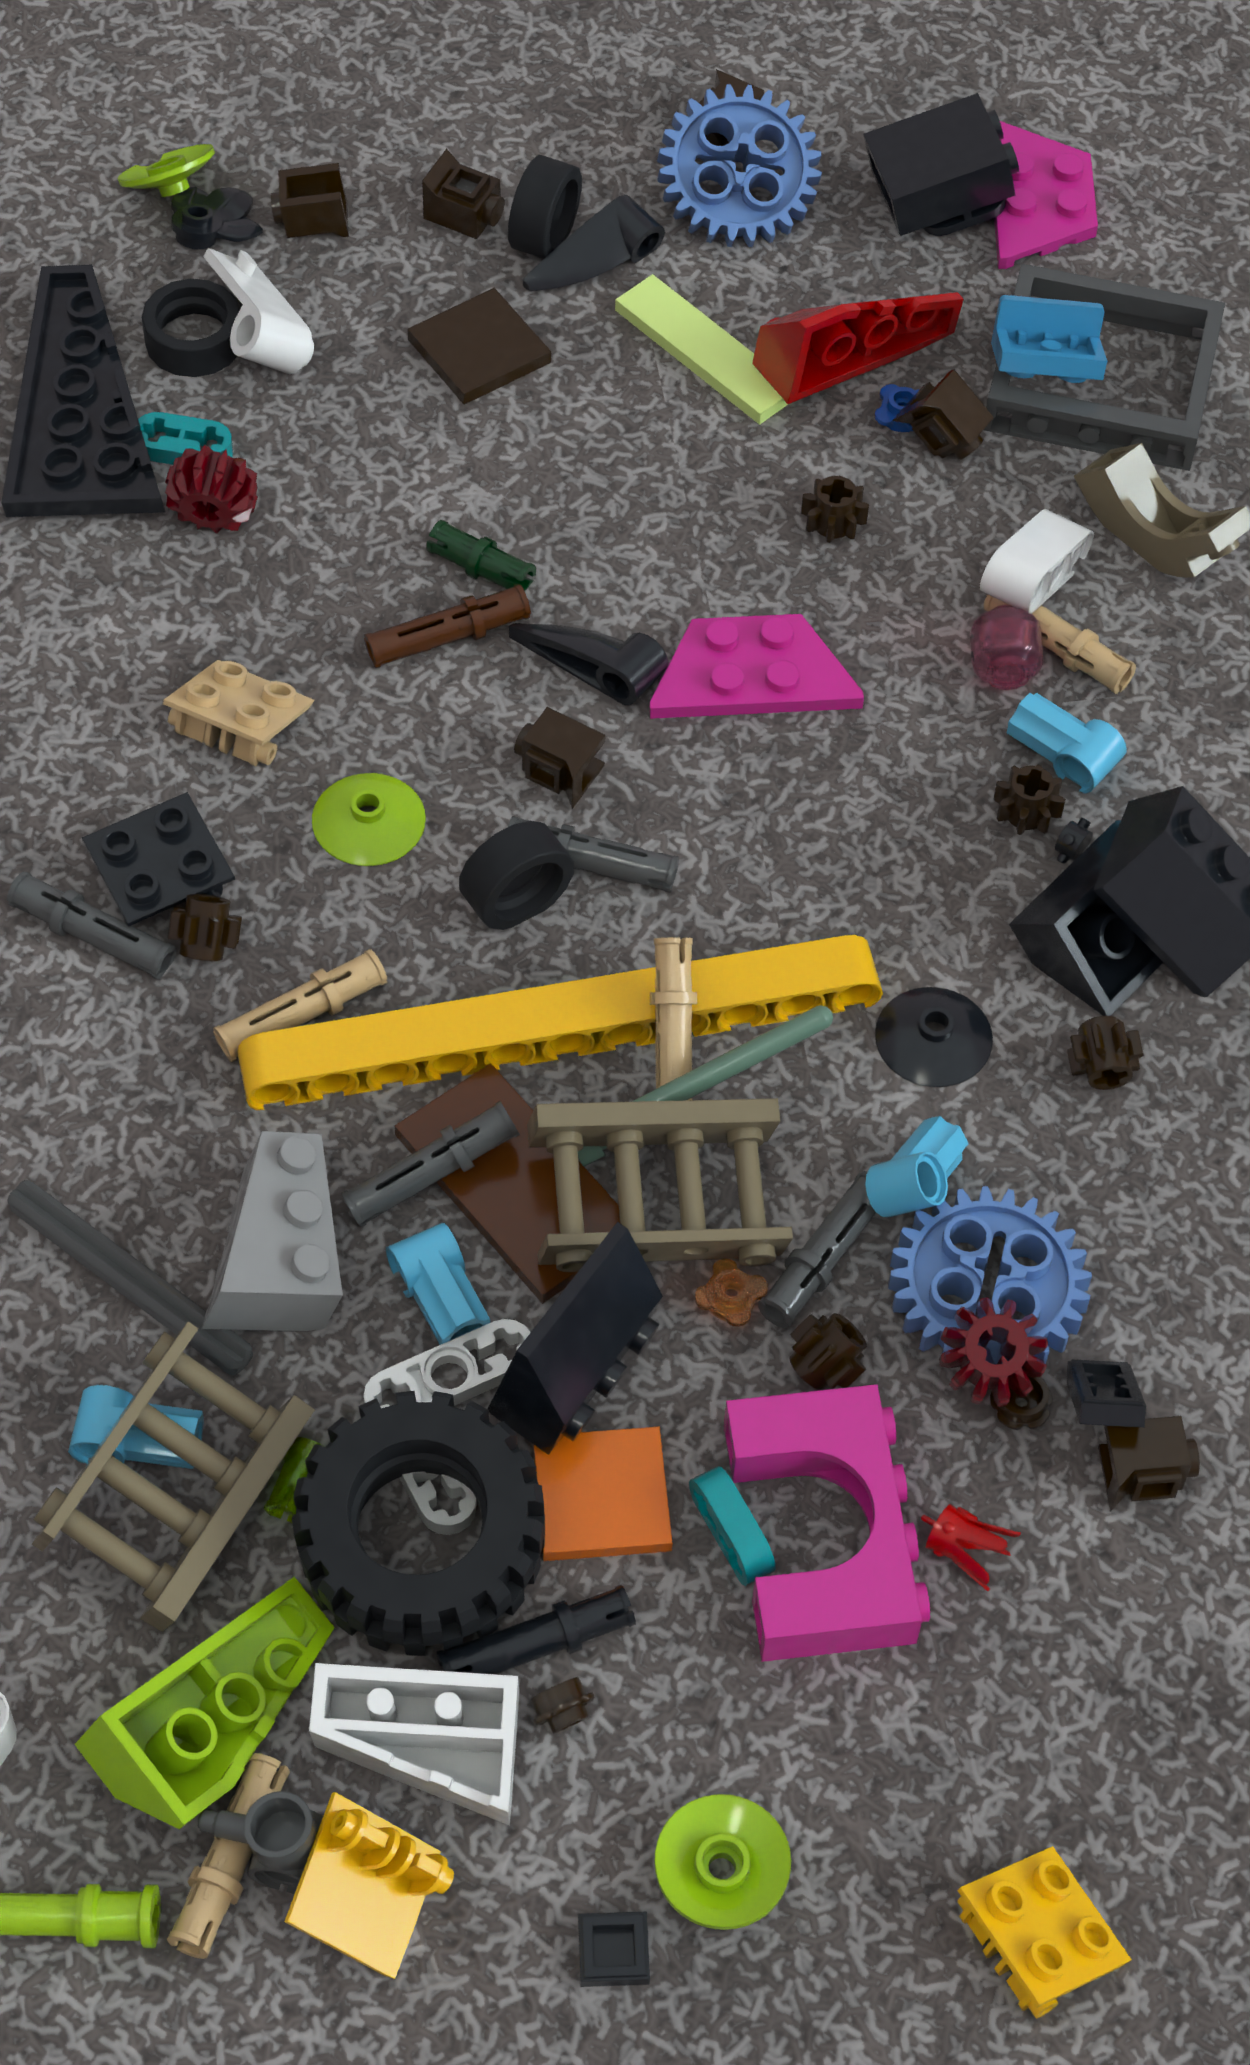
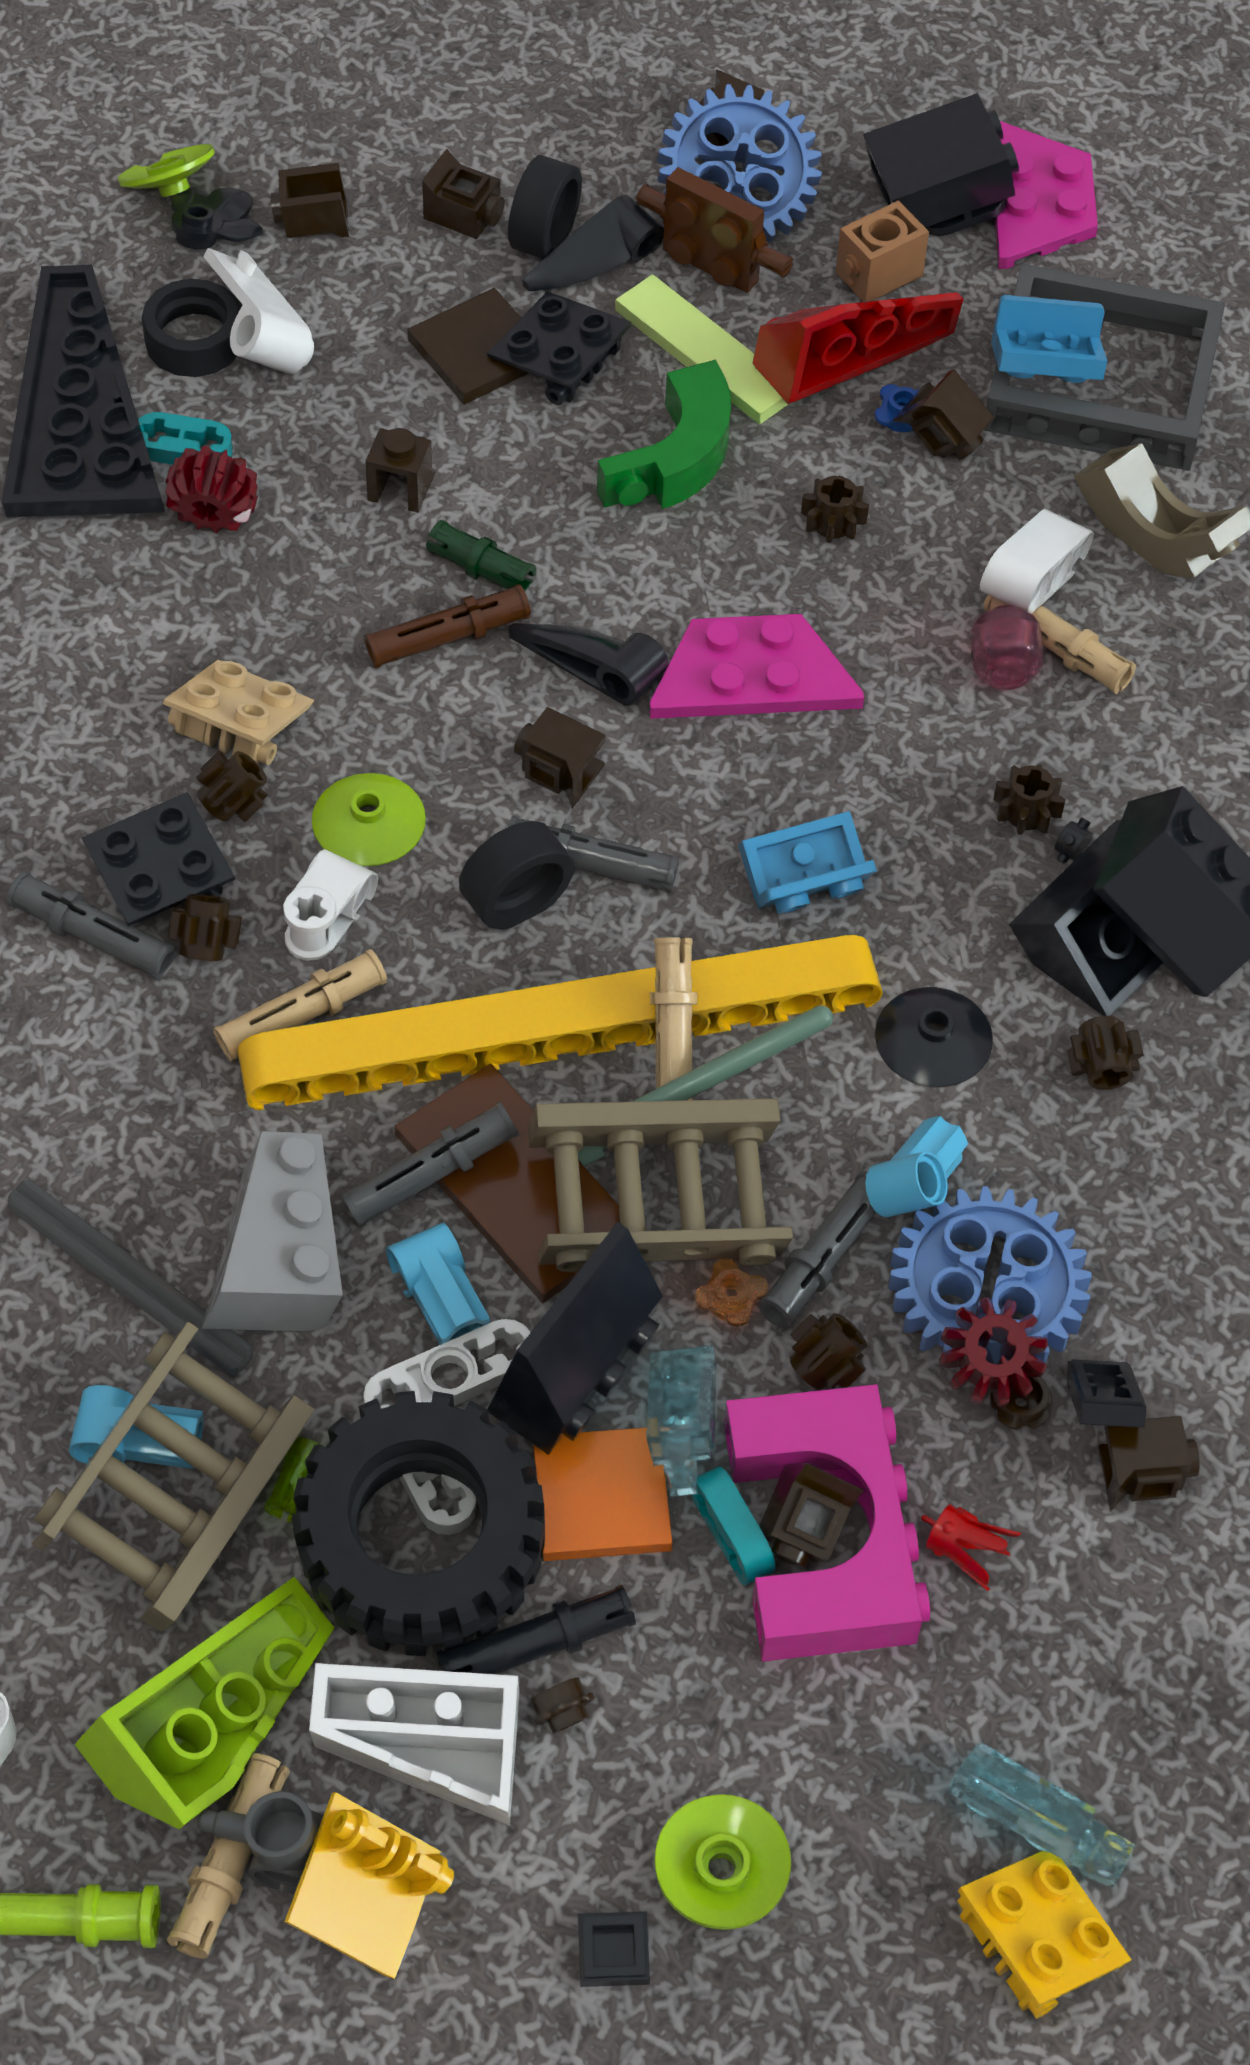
(232, 786): none -> dark brown gear
(325, 904): none -> white piece
(402, 454): none -> dark brown window
(561, 344): none -> black hinge
(681, 1413): none -> clear light blue hinge
(688, 457): none -> green arch
(713, 230): none -> reddish brown plate
(805, 861): none -> dark azure bracket
(807, 1514): none -> dark brown window
(881, 251): none -> medium nougat head
(1041, 1814): none -> clear light blue hinge
(1075, 748): medium azure piece -> none

